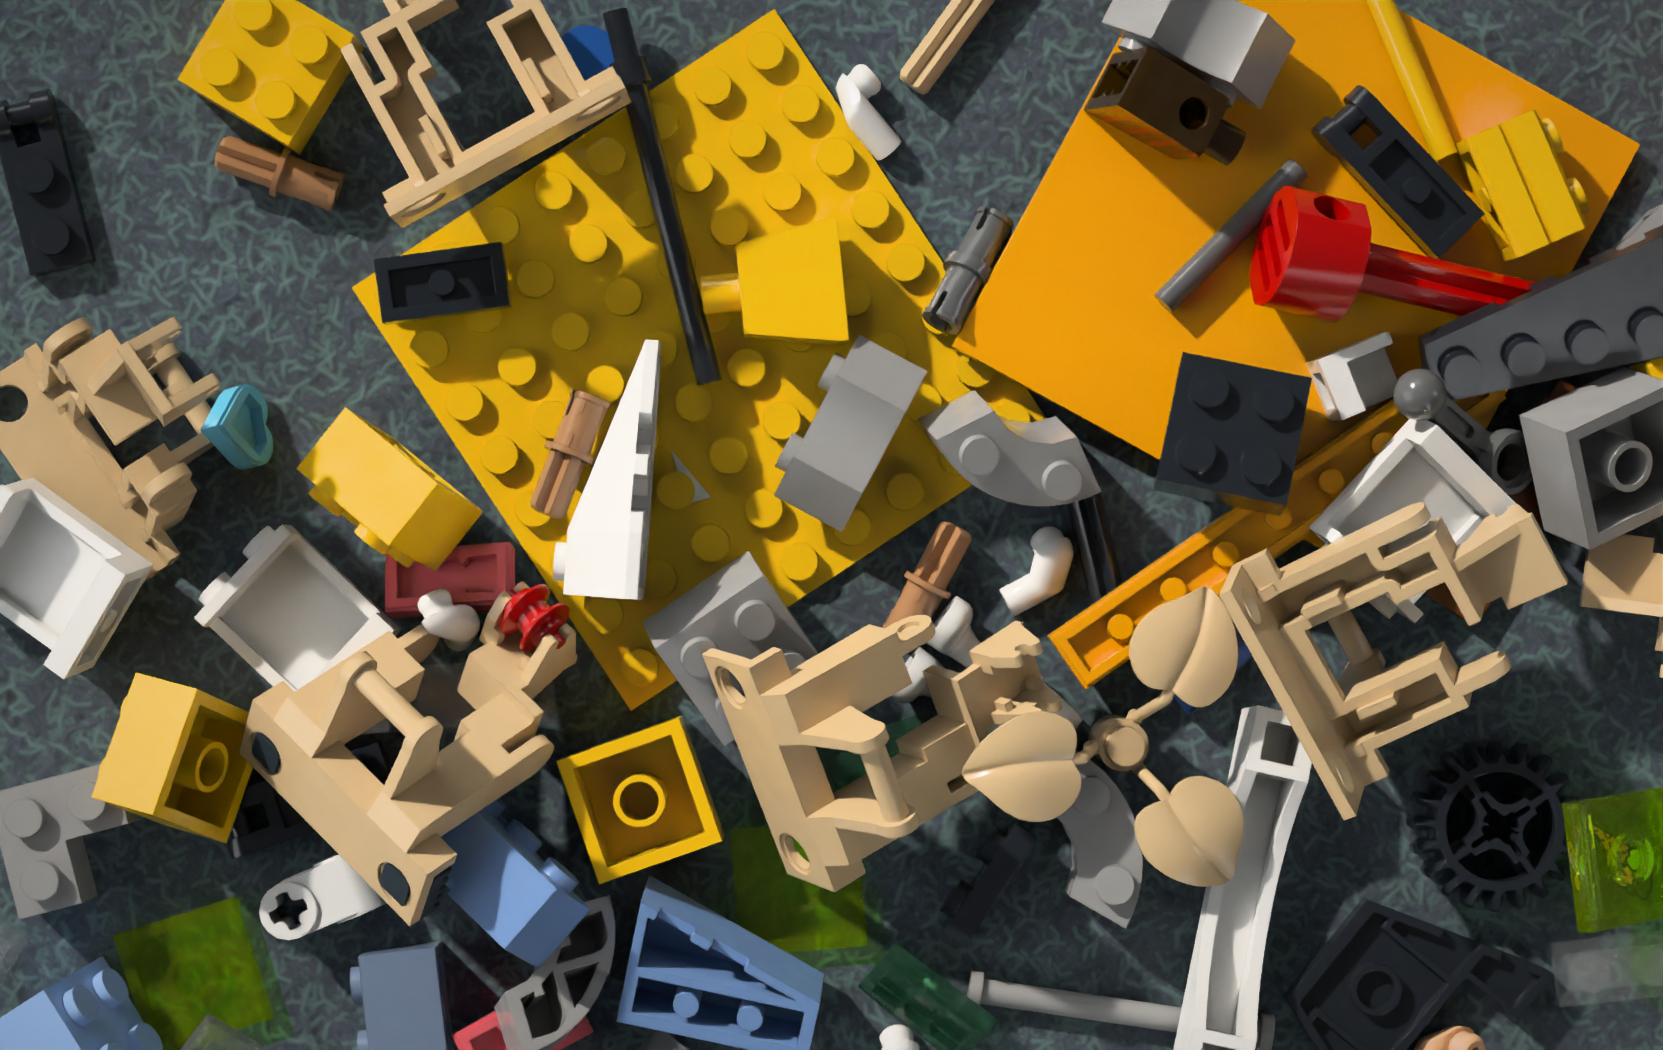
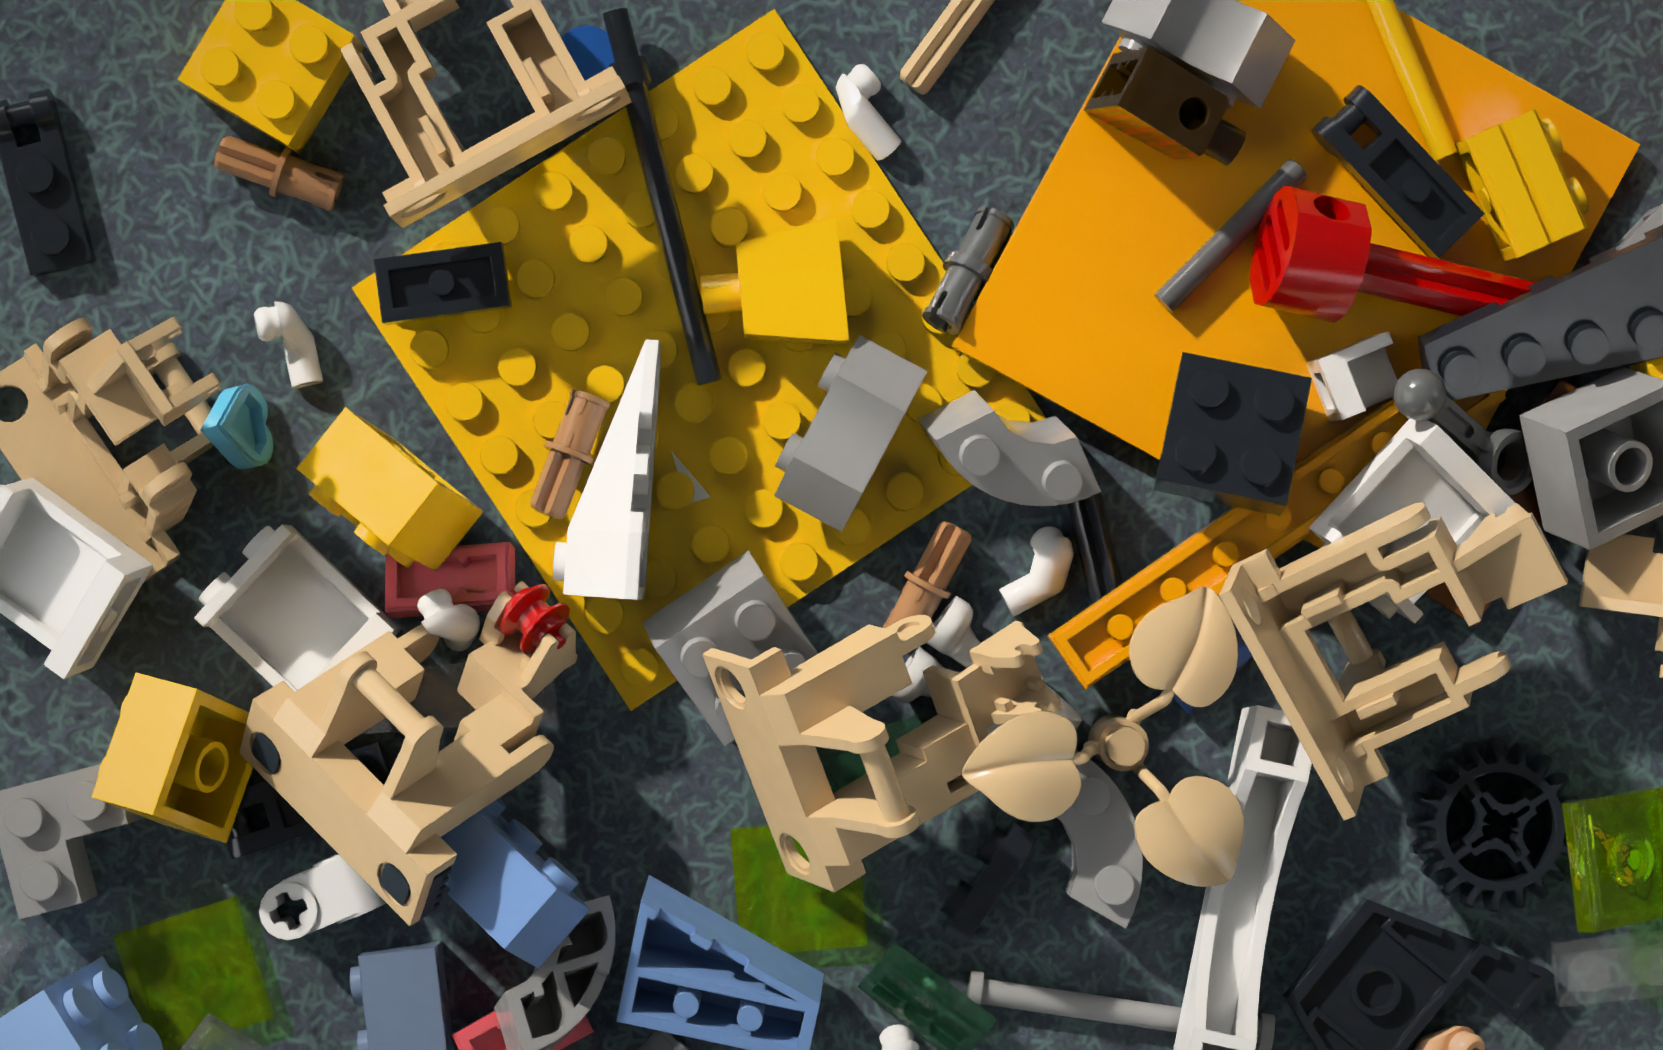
(296, 339): none -> white arm
(640, 799): yellow brick -> none

